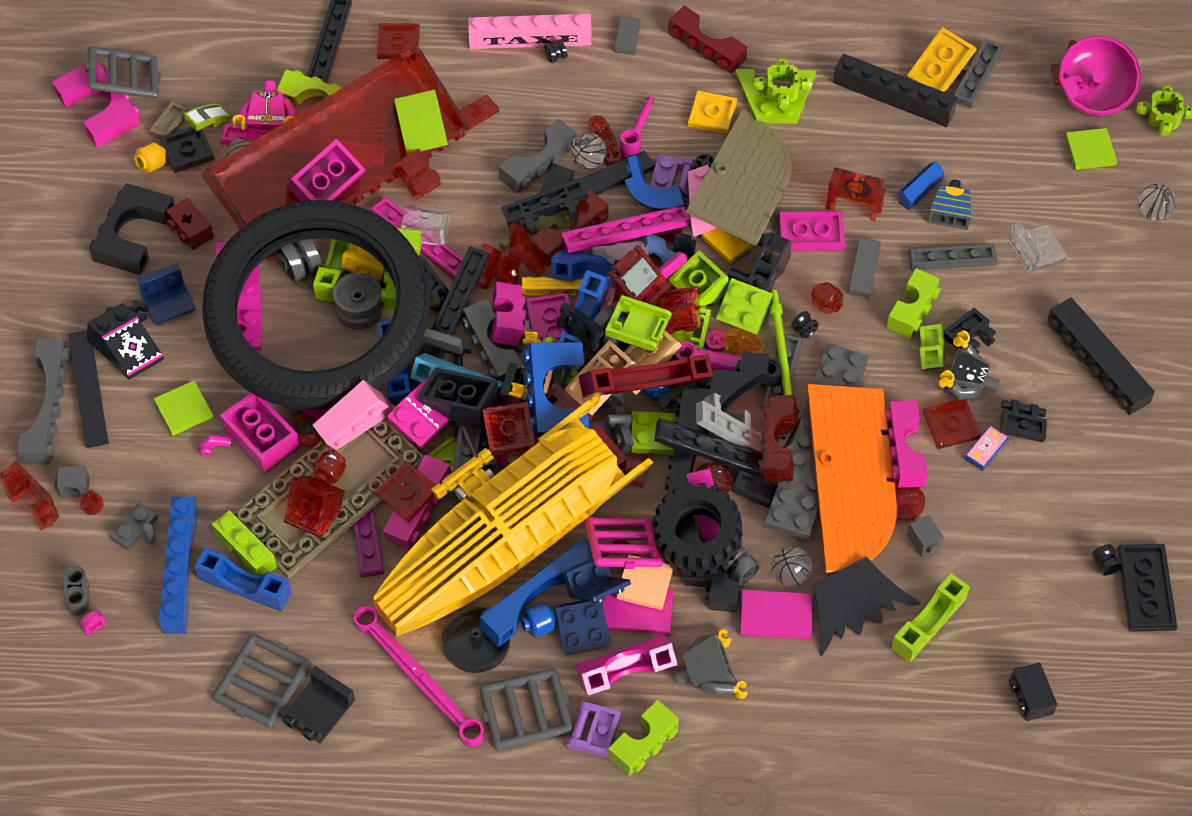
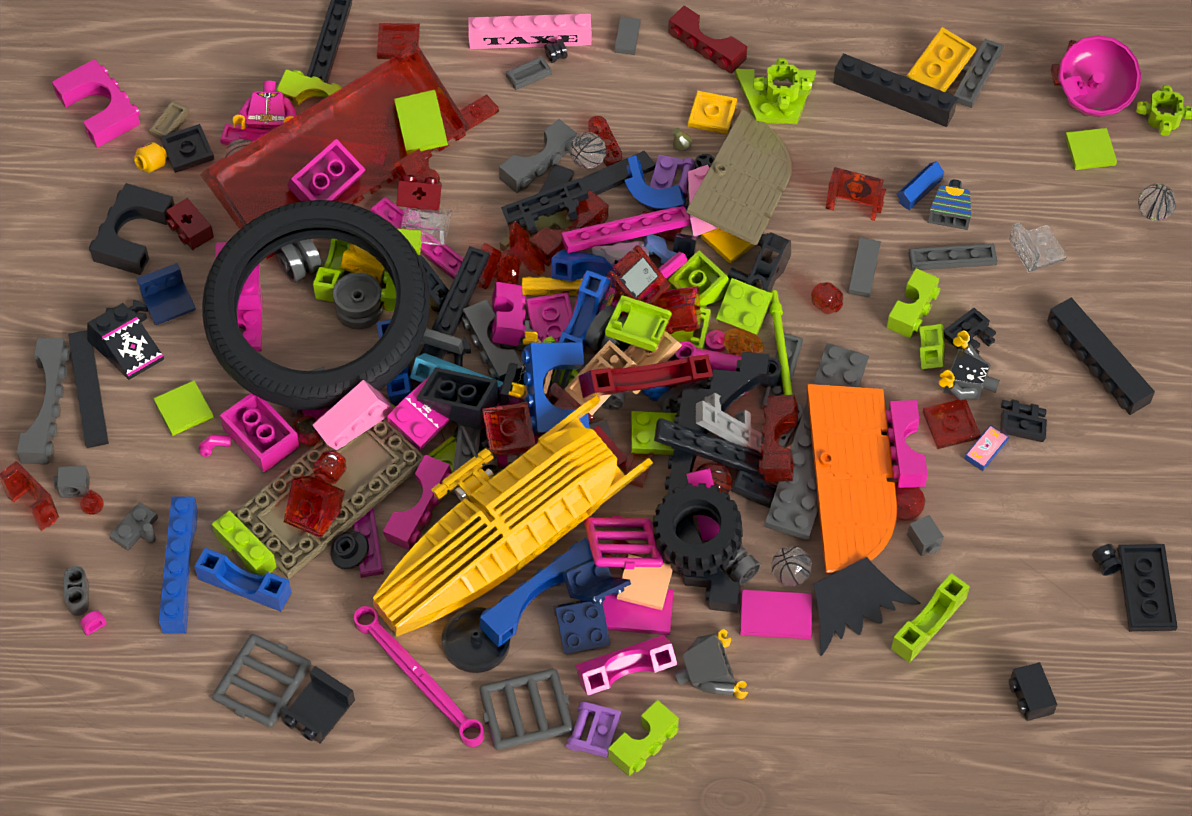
(133, 58): dark grey bar -> none
(206, 115): slope -> none
(352, 556): none -> black piece
(406, 491): clear red tile -> none
(427, 200): none -> dark red brick
(528, 73): none -> dark grey tile
(539, 620): blue head -> none
(580, 326): black plate -> none
(619, 423): dark grey plate -> none
(631, 139): dark pink piece -> none
(681, 140): none -> olive rock
(804, 324): black wheel -> none
(812, 230): dark pink tile -> none

